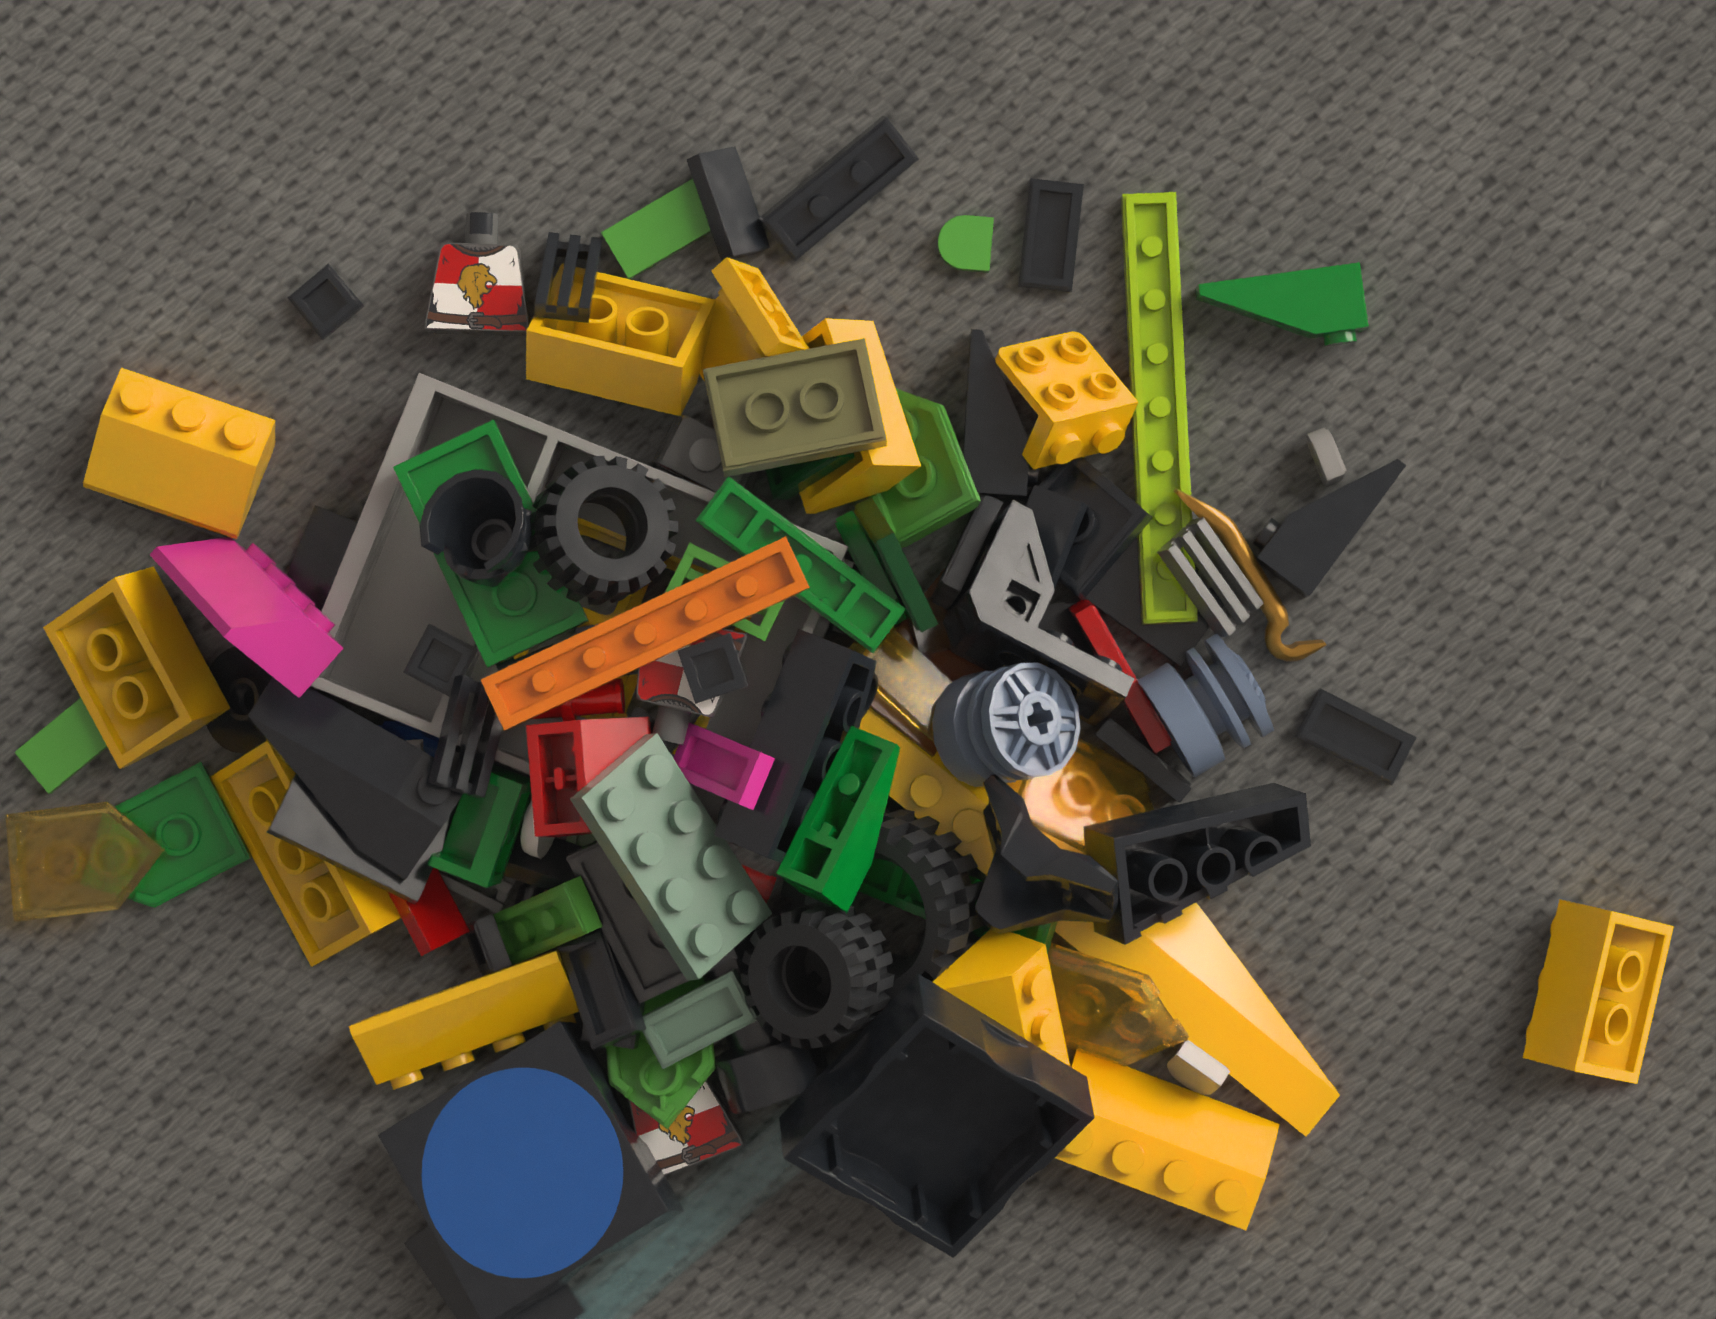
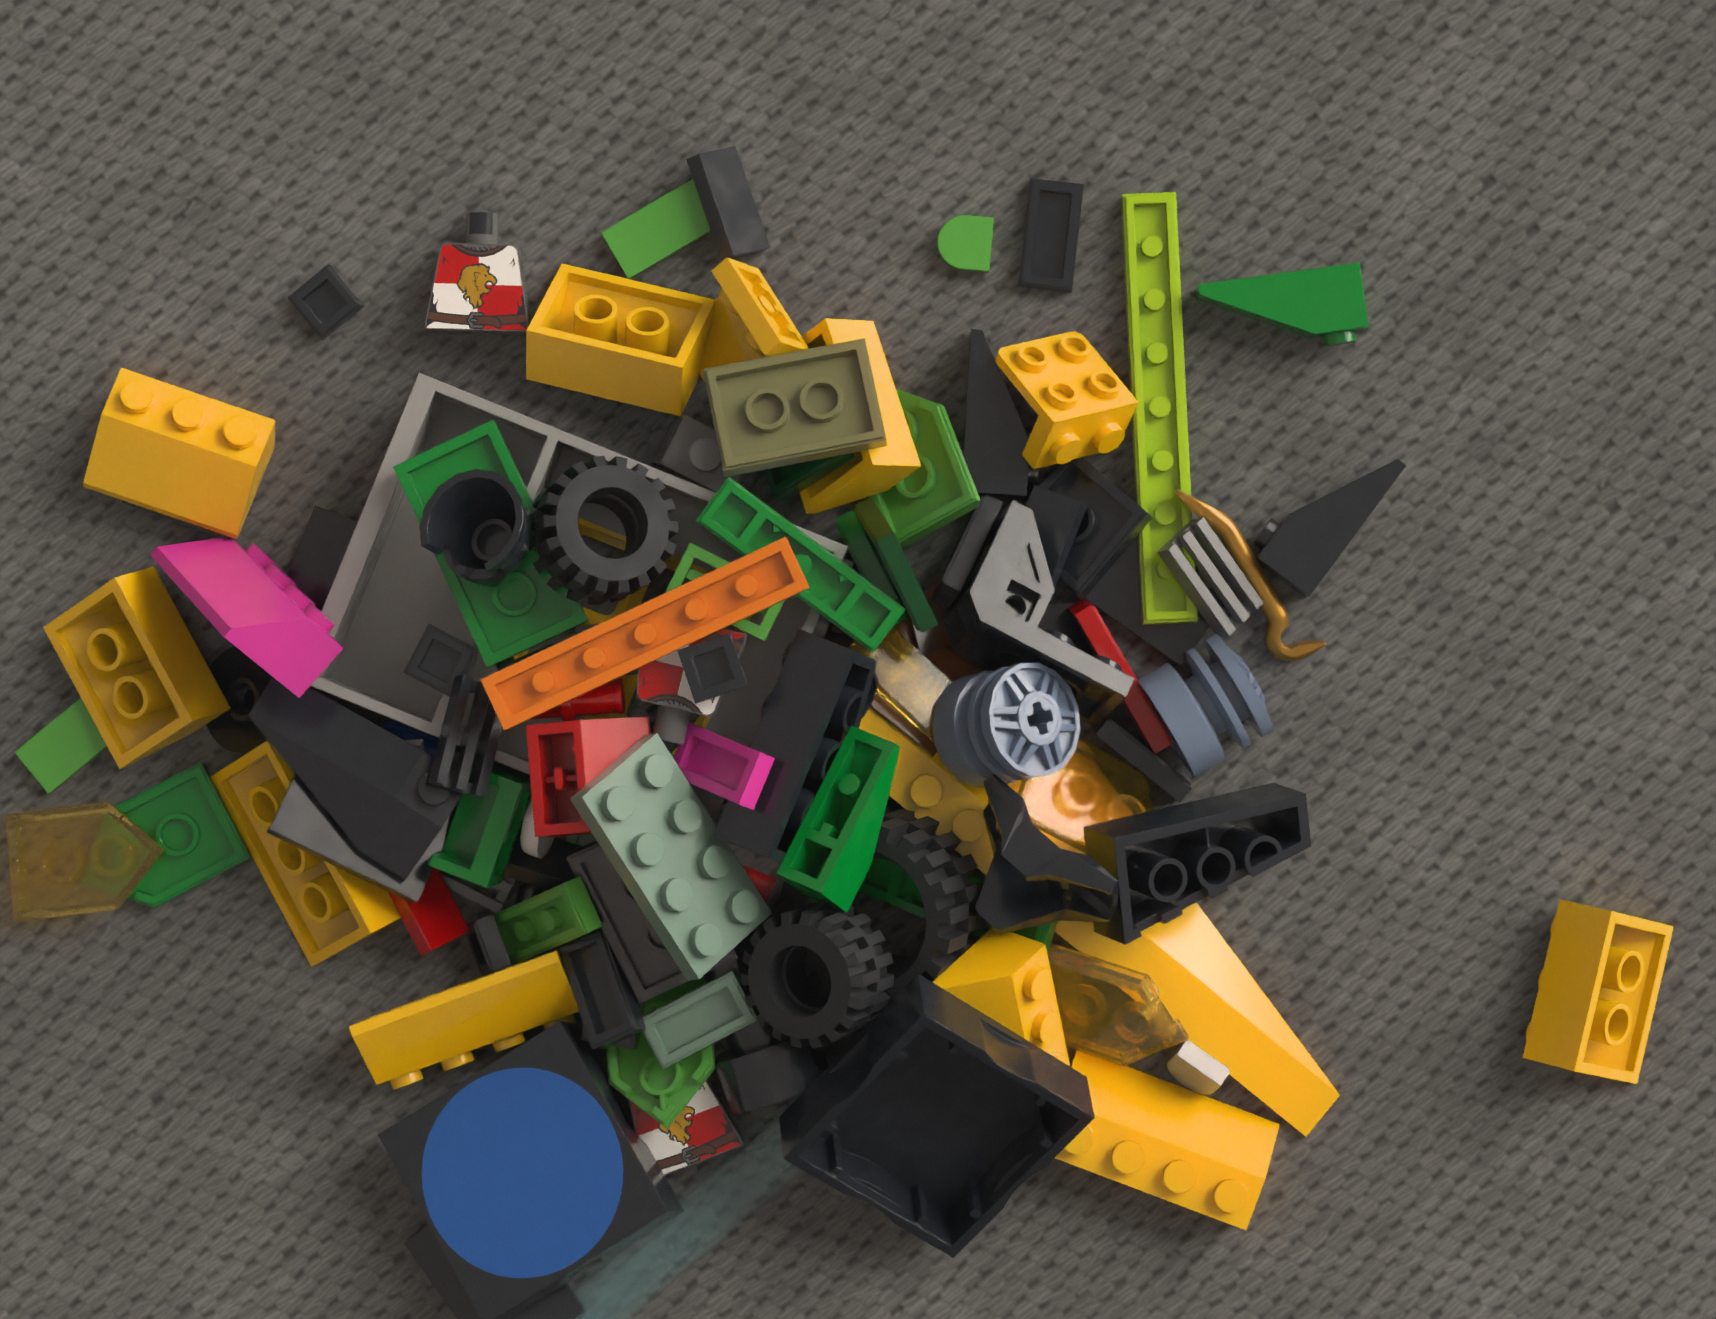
(572, 251): black tile -> none
(839, 188): black tile -> none
(1326, 456): light grey tile -> none
(1355, 736): black tile -> none

